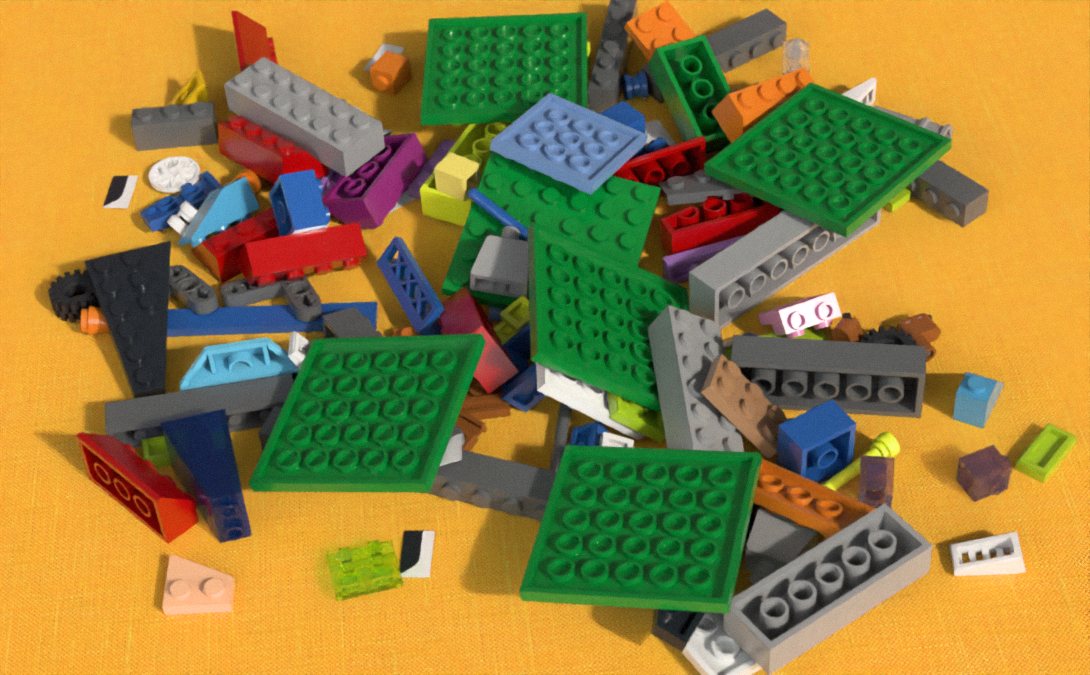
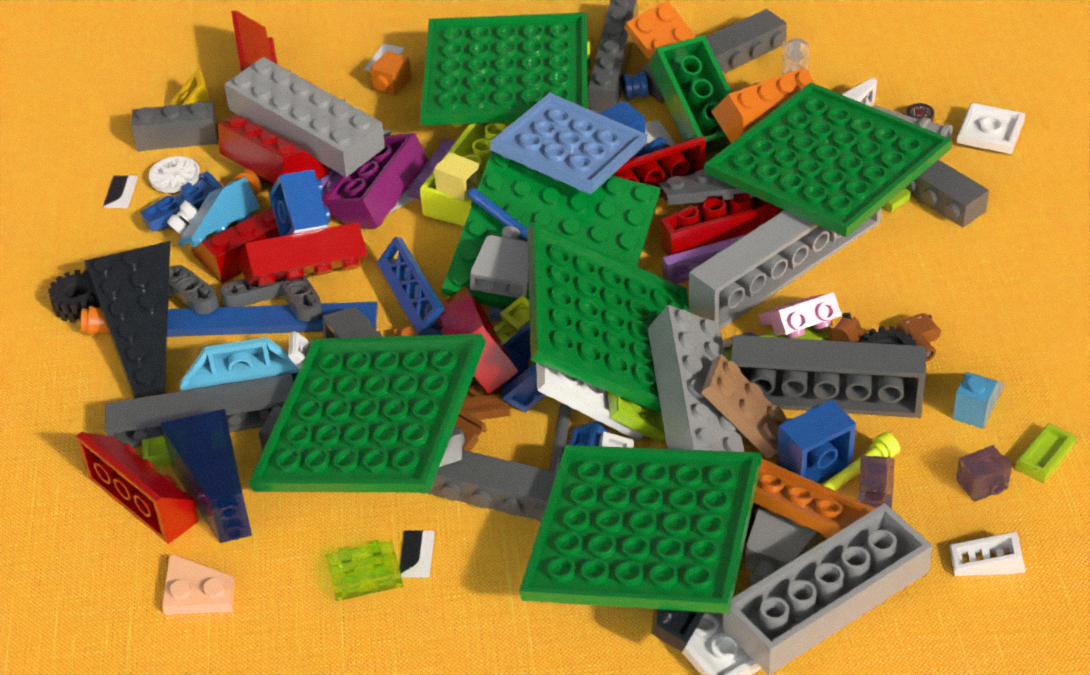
(920, 110): none -> black tile
(991, 128): none -> white plate

